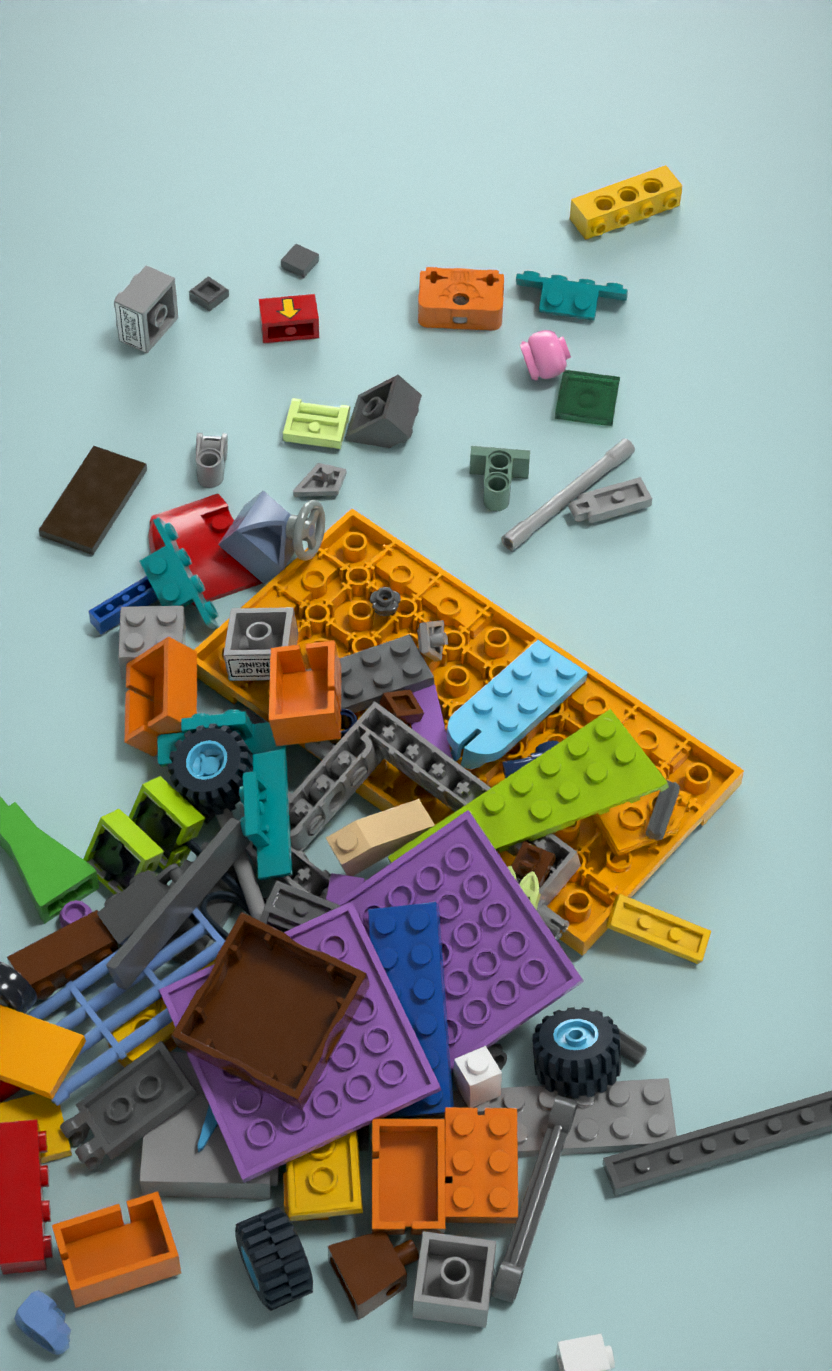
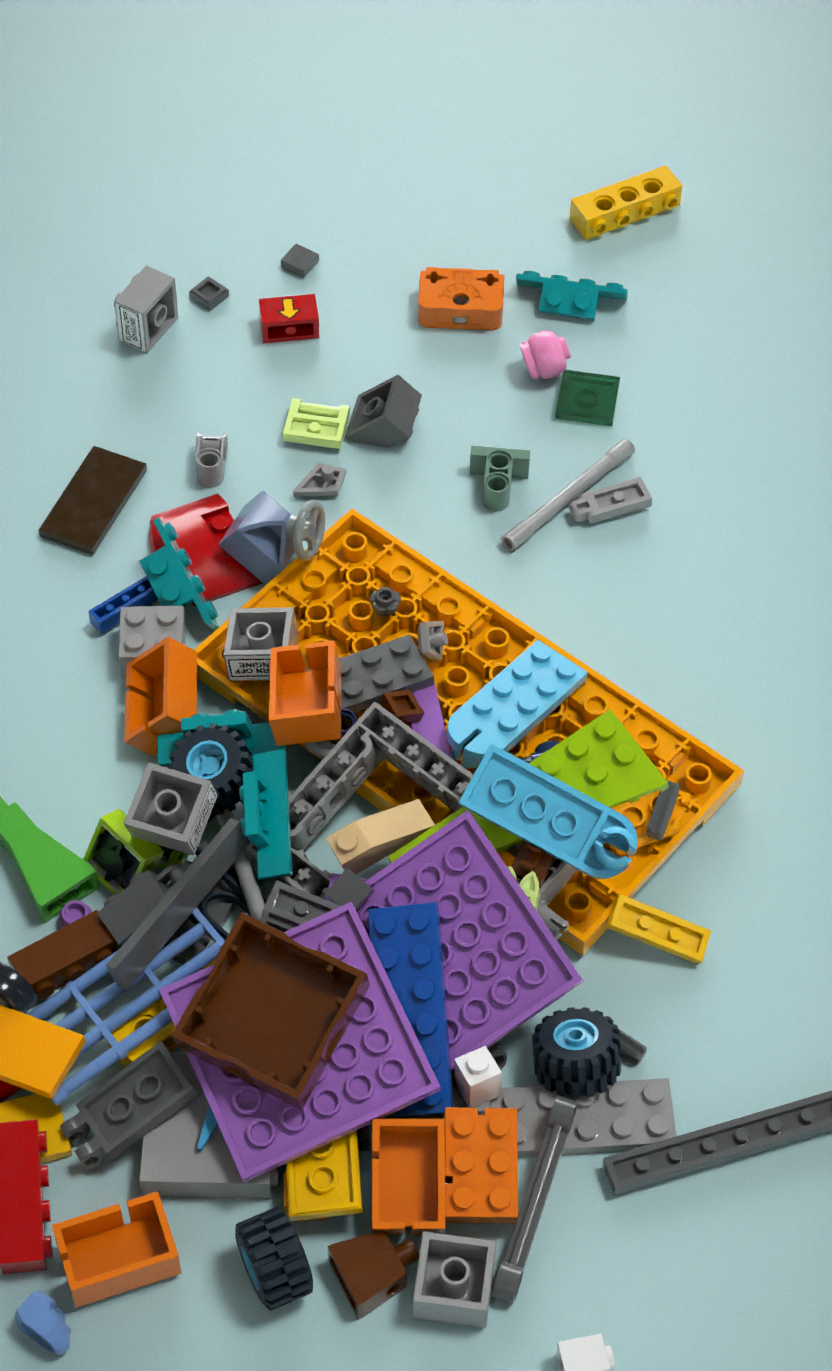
(171, 808): none -> light grey brick
(350, 888): none -> dark grey tile
(549, 814): none -> medium azure plate

